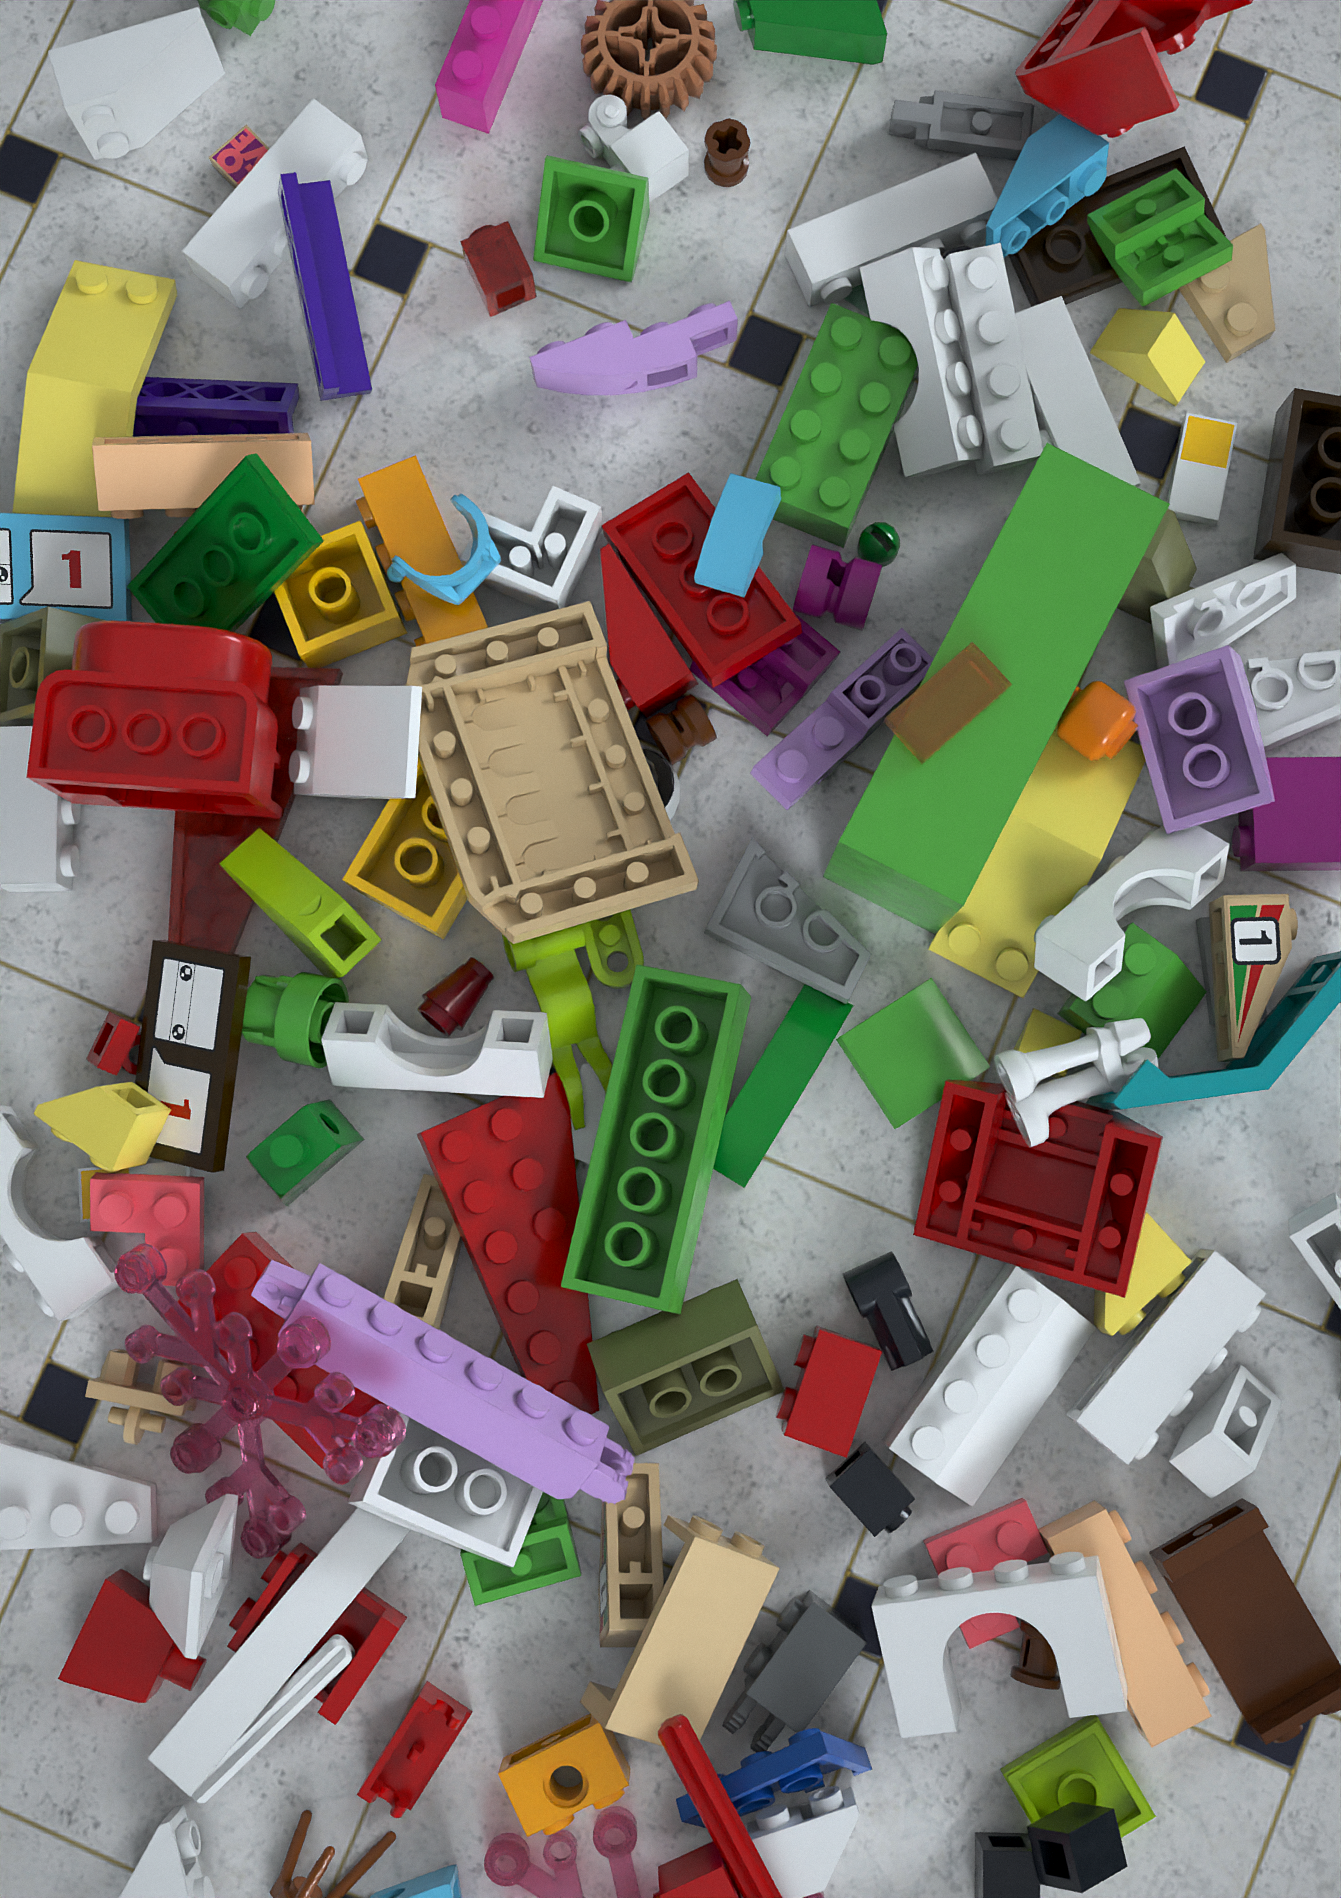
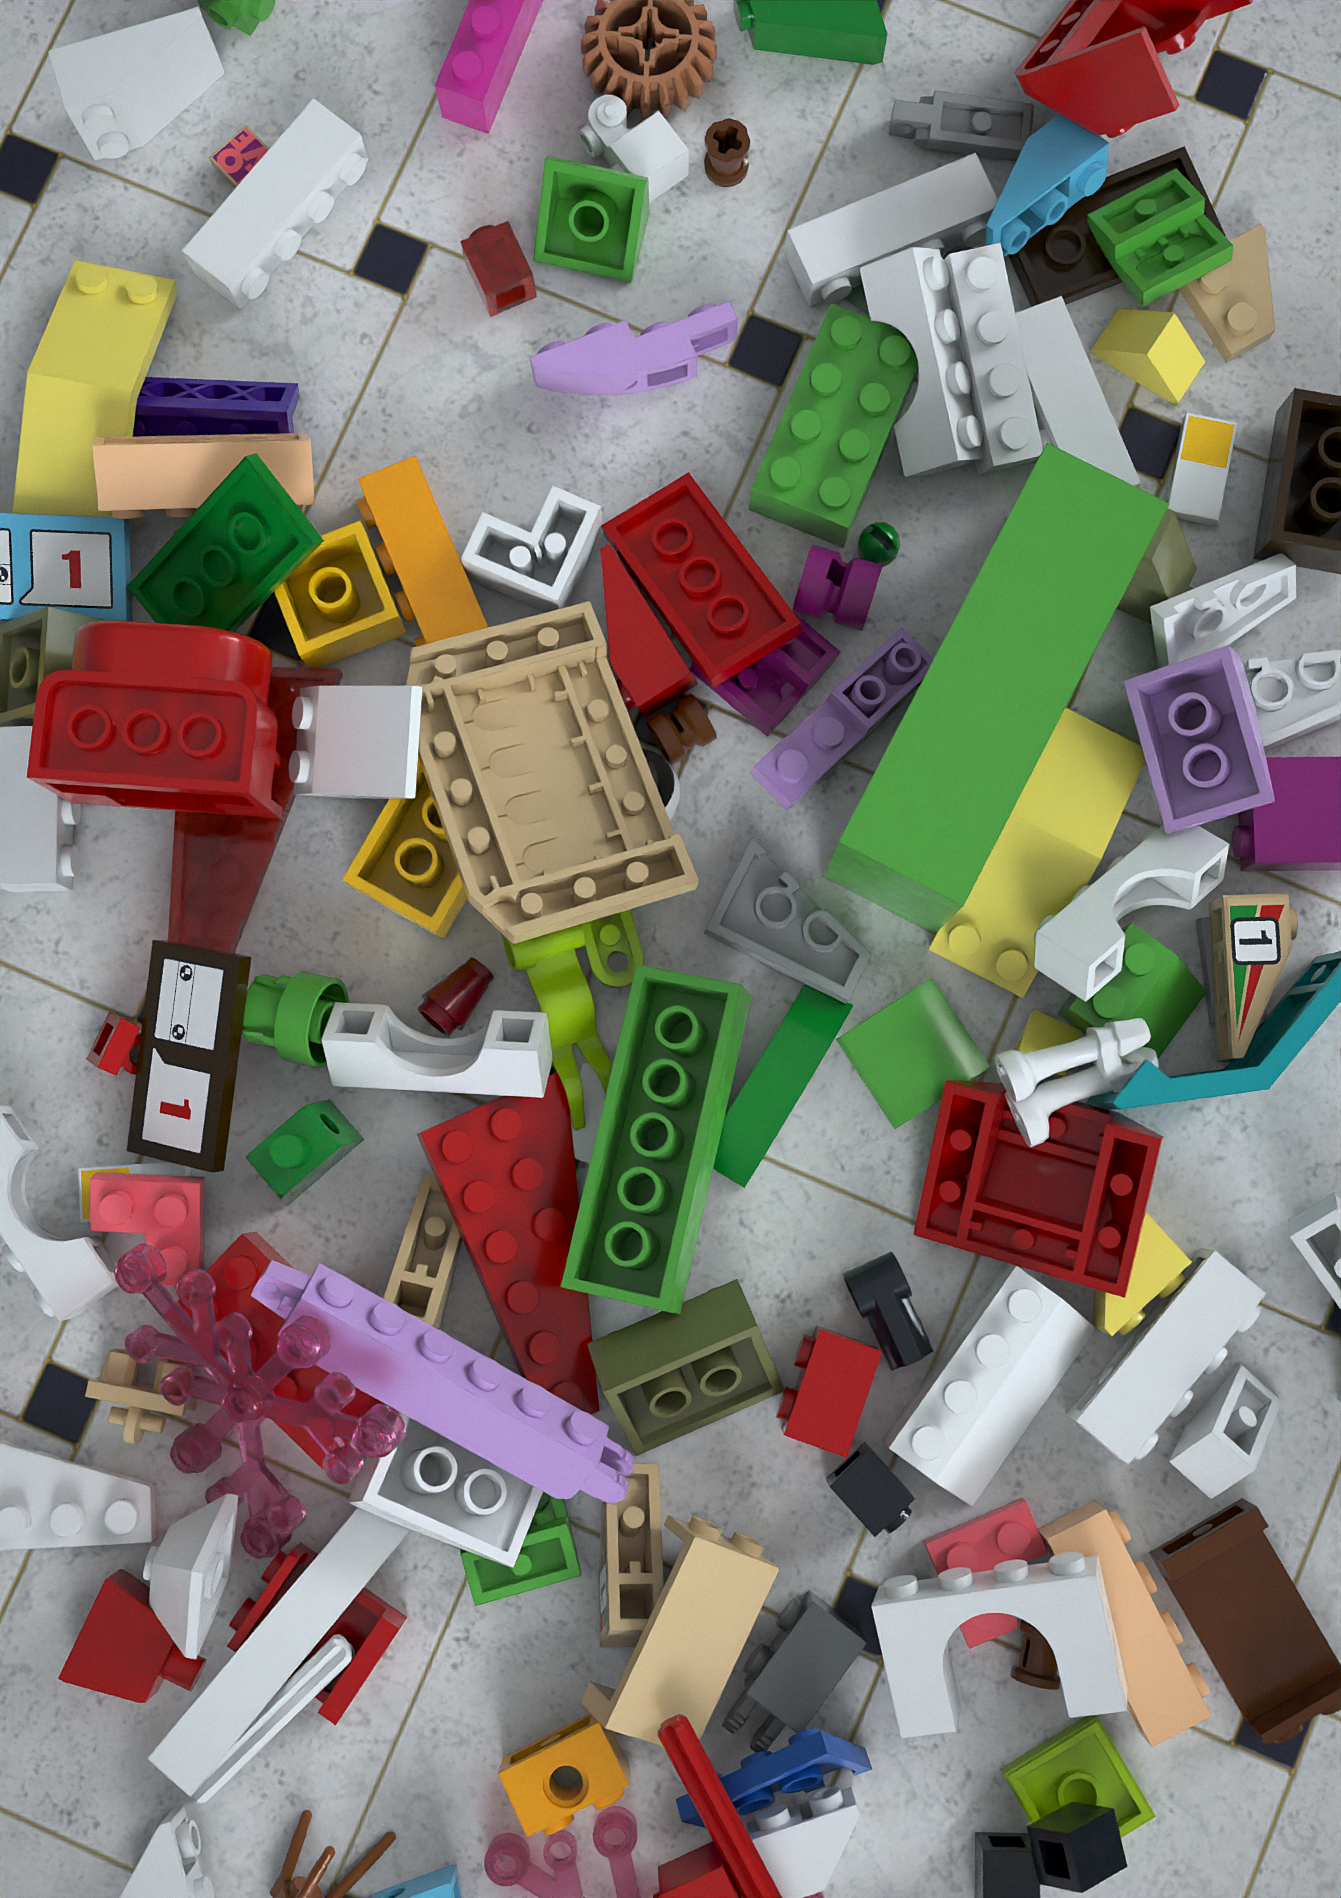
(108, 1123): light yellow slope -> none
(301, 905): lime slope -> none
(324, 287): dark purple fence -> none
(415, 1750): red hinge -> none
(460, 584): medium azure helmet -> none
(736, 535): medium azure slope -> none
(947, 703): clear orange tile -> none
(1097, 721): orange head -> none

